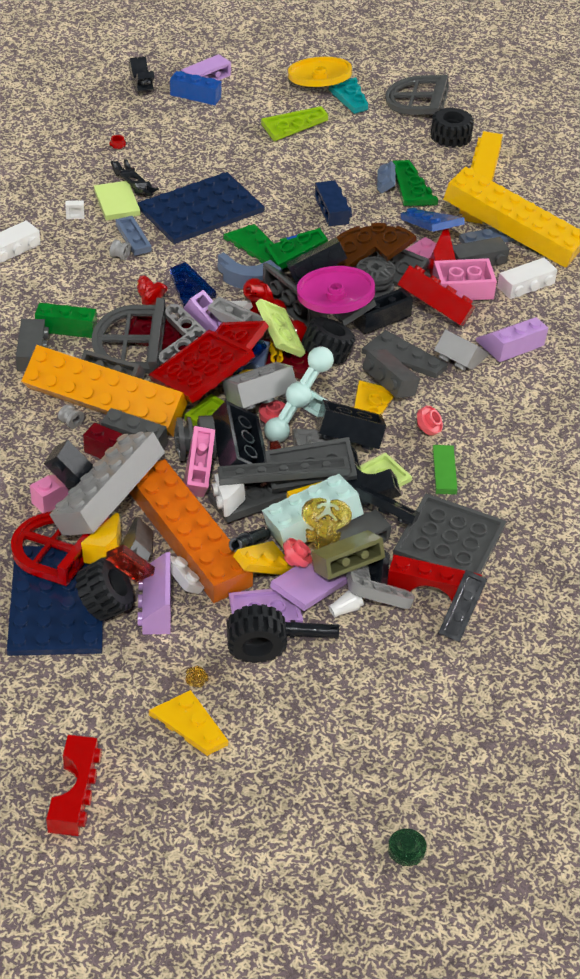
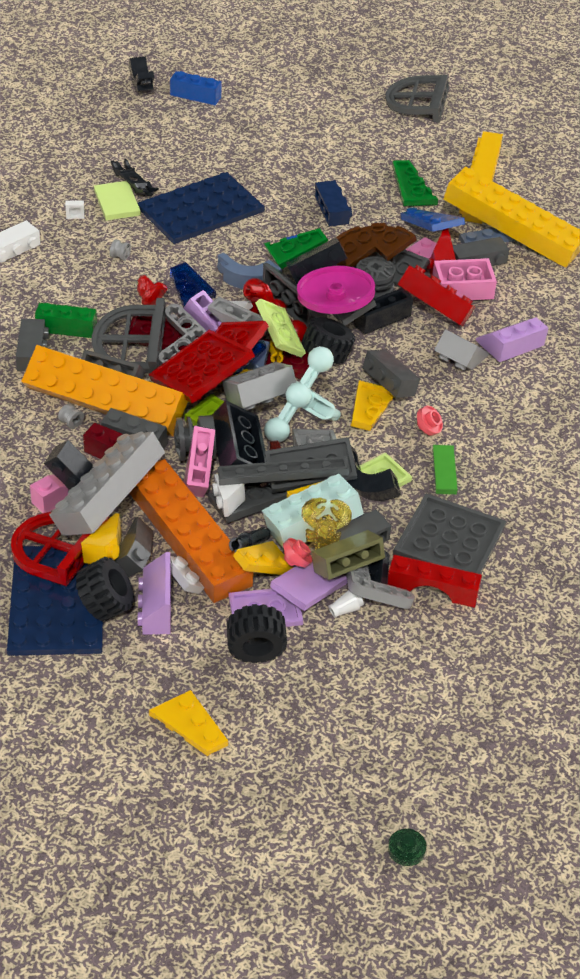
(67, 810): red arch -> none
(117, 142): red plate -> none
(130, 563): clear red plate -> none
(133, 234): sand blue plate -> none
(196, 676): clear yellow plate -> none
(214, 67): lavender brick -> none
(252, 241): green wing -> none
(270, 410): coral plate -> none
(291, 123): lime wing -> none
(312, 630): black pin -> none
(320, 71): yellow dish -> none
(345, 421): black brick -> none
(350, 95): teal wing -> none
(386, 177): sand blue plate -> none
(387, 505): black plate -> none
(407, 354): dark grey wing -> none
(452, 127): black tyre -> none
(462, 606): black plate -> none
(527, 278): white brick -> none

